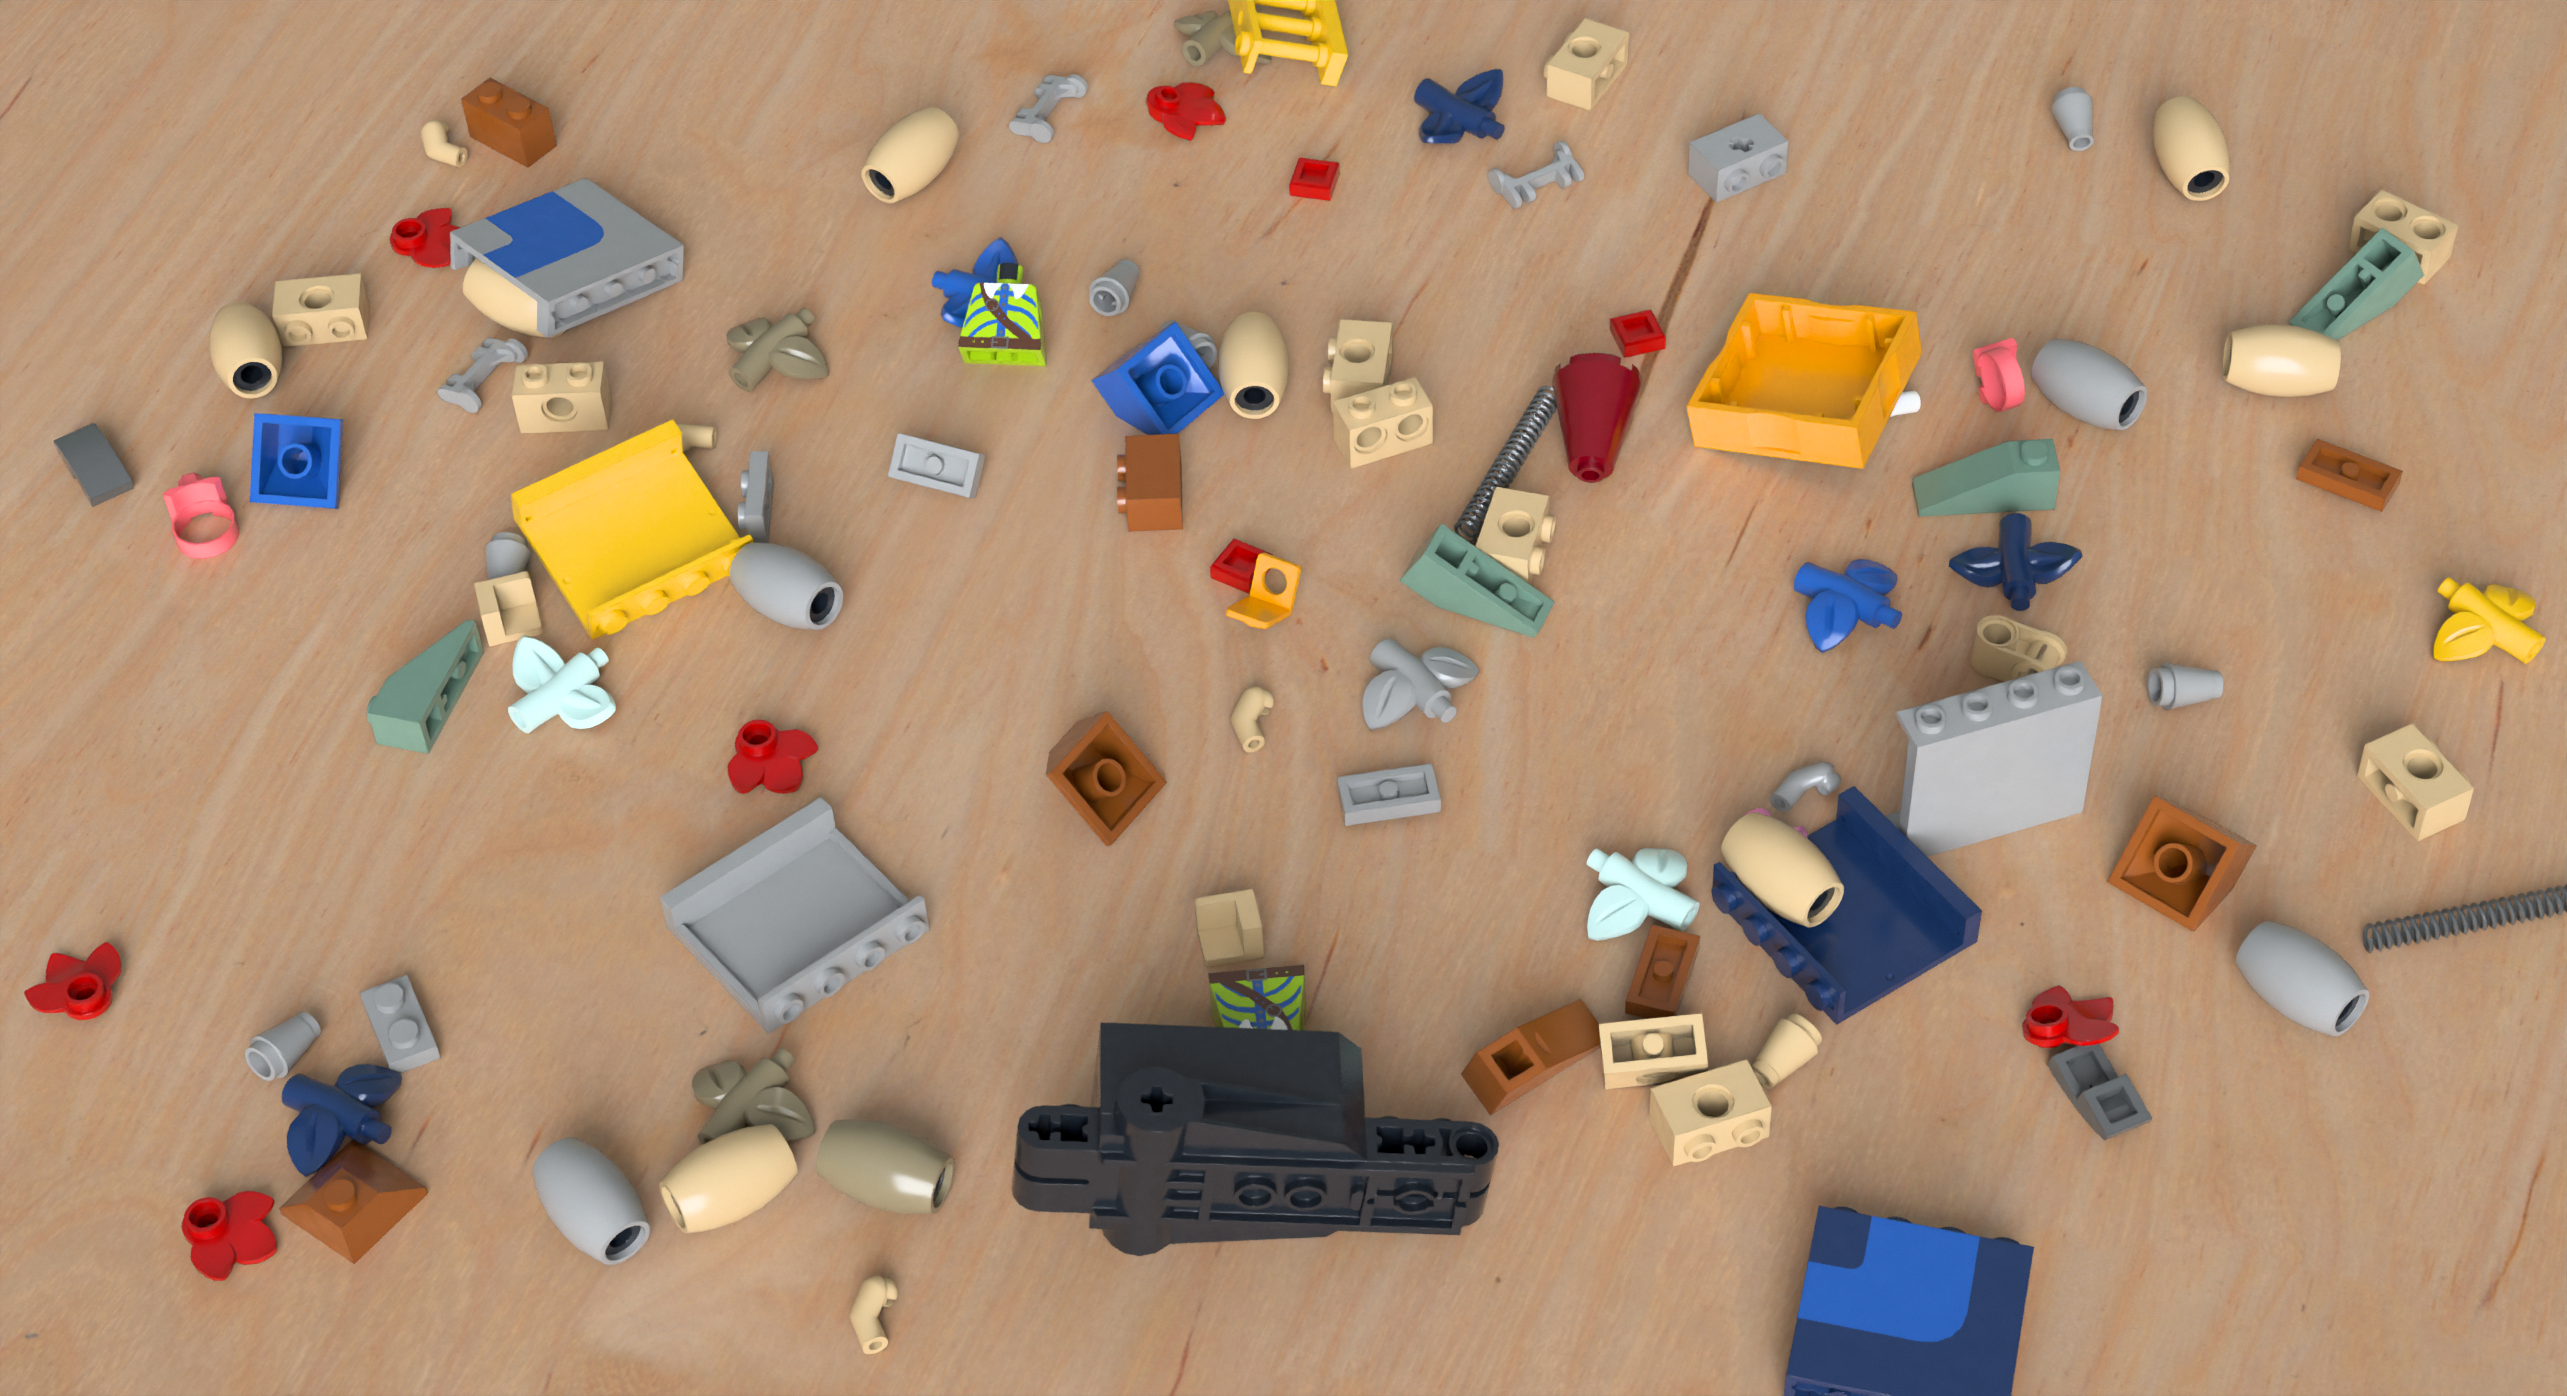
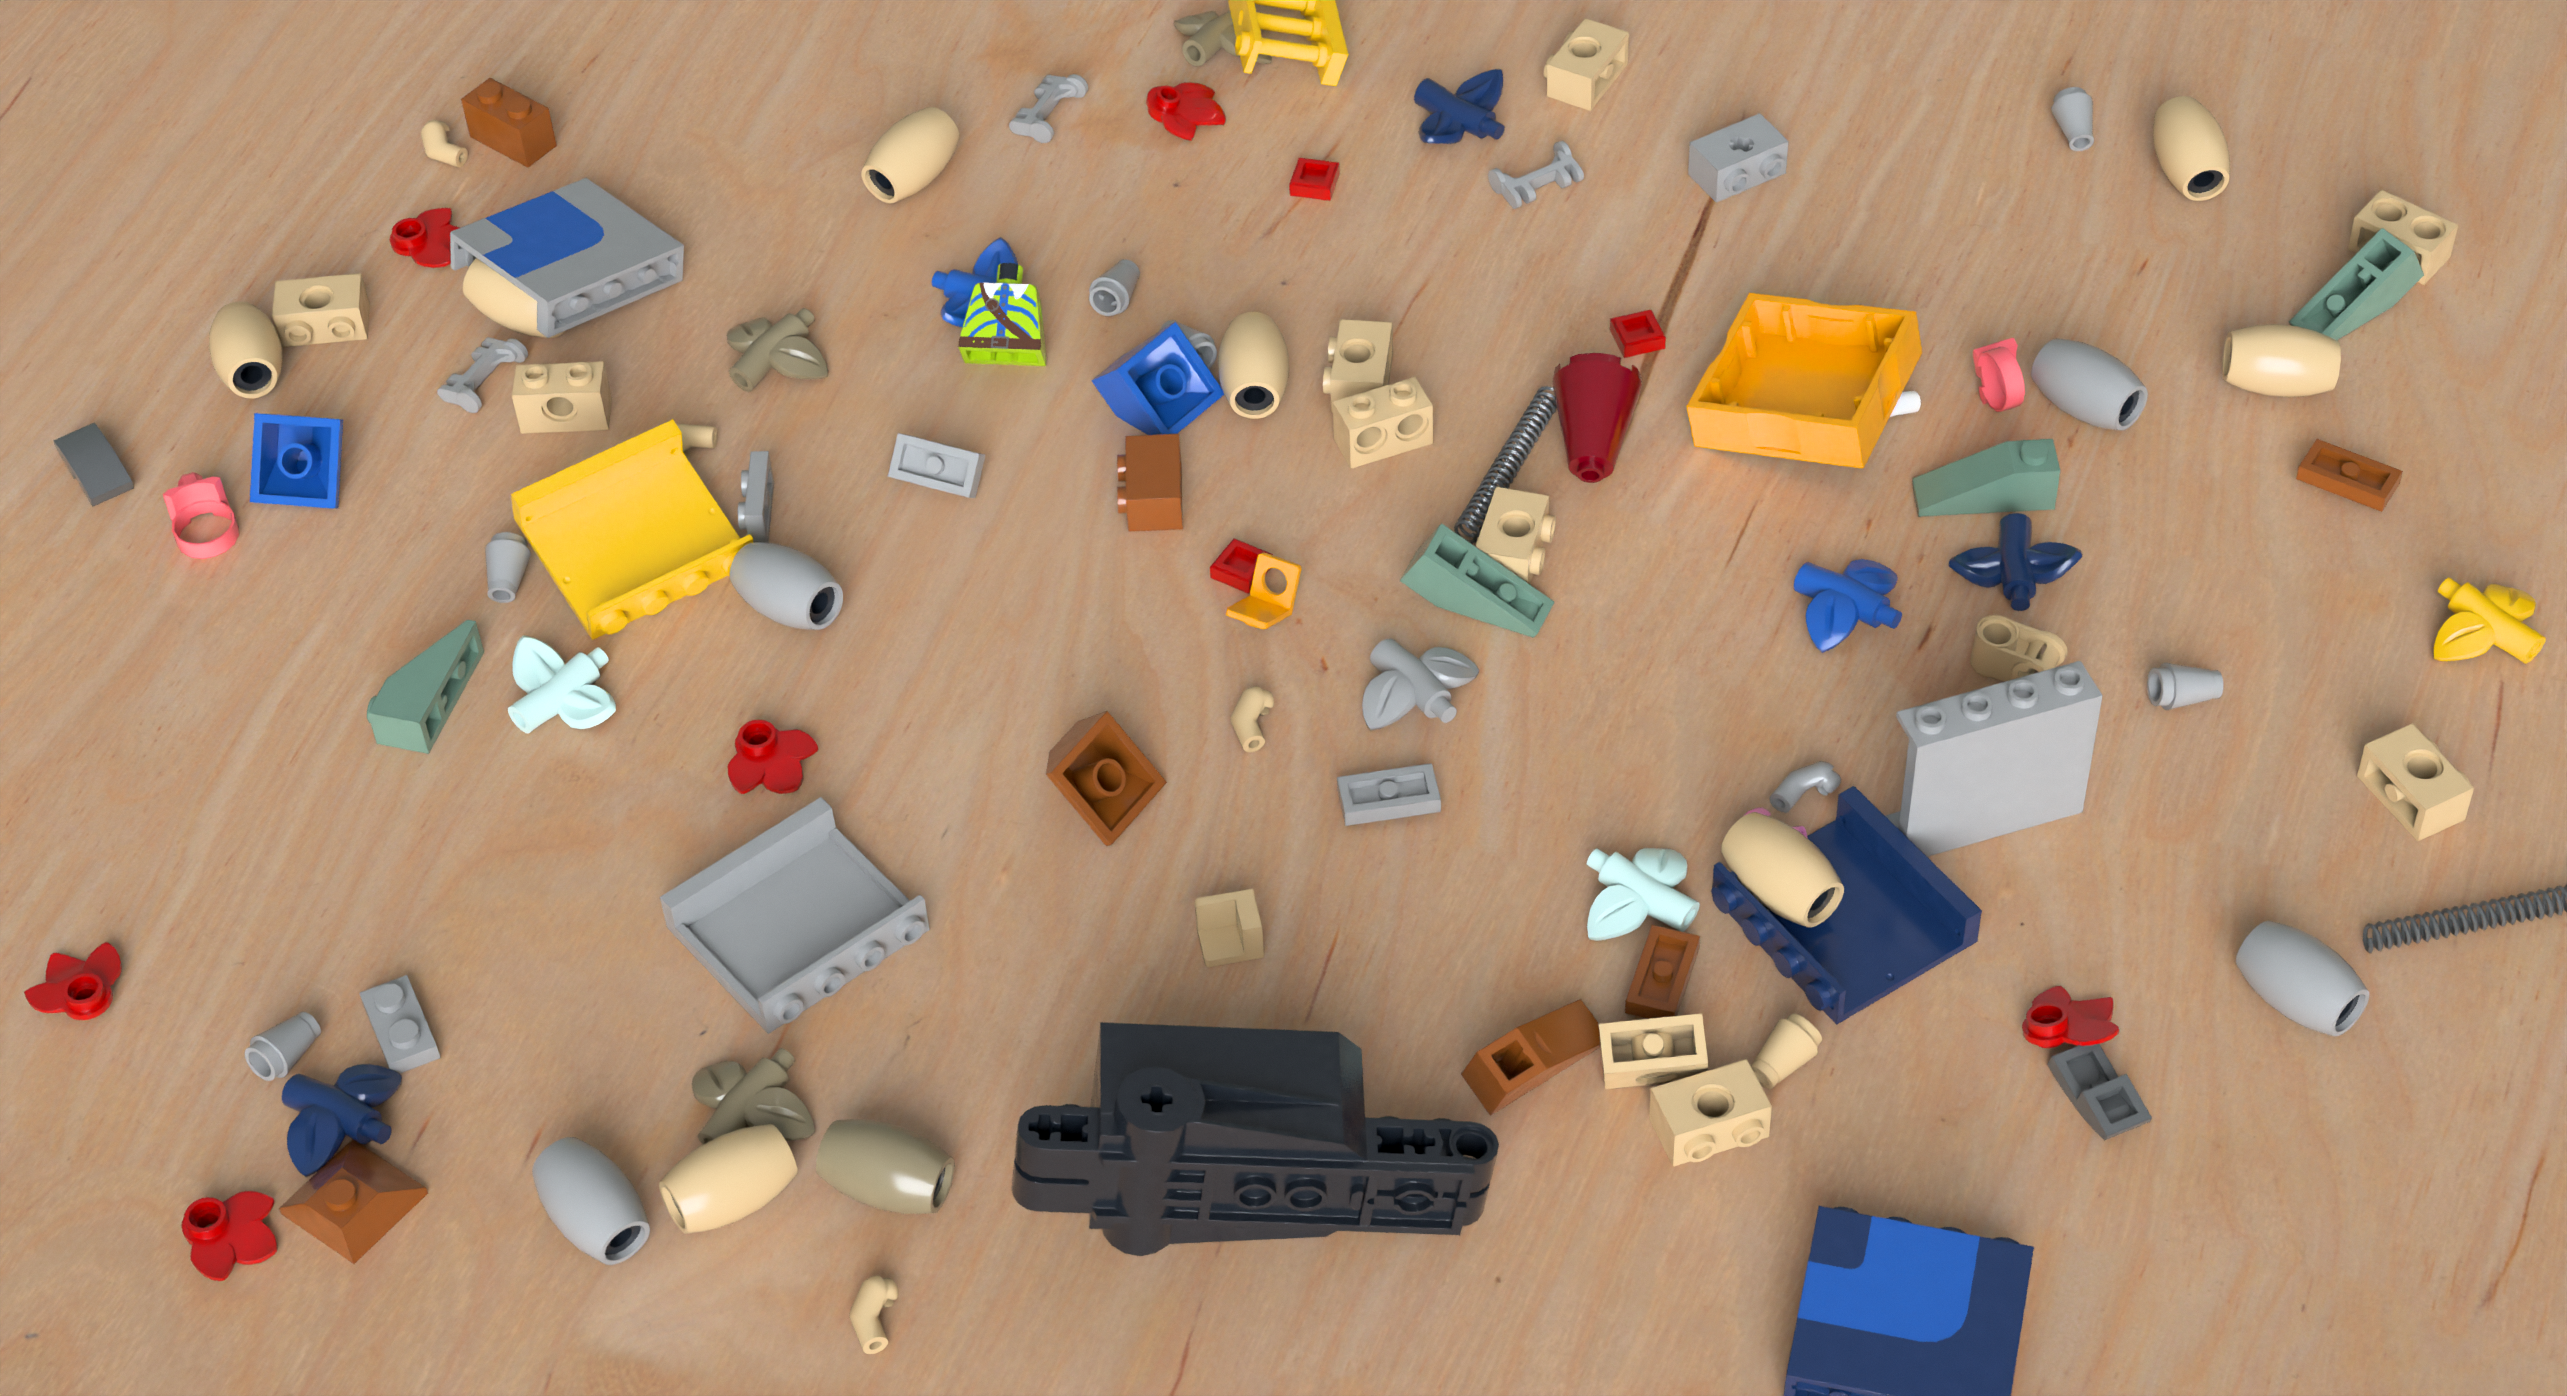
(508, 608): tan panel -> none
(1259, 998): torso -> none
(2181, 863): dark orange slope -> none

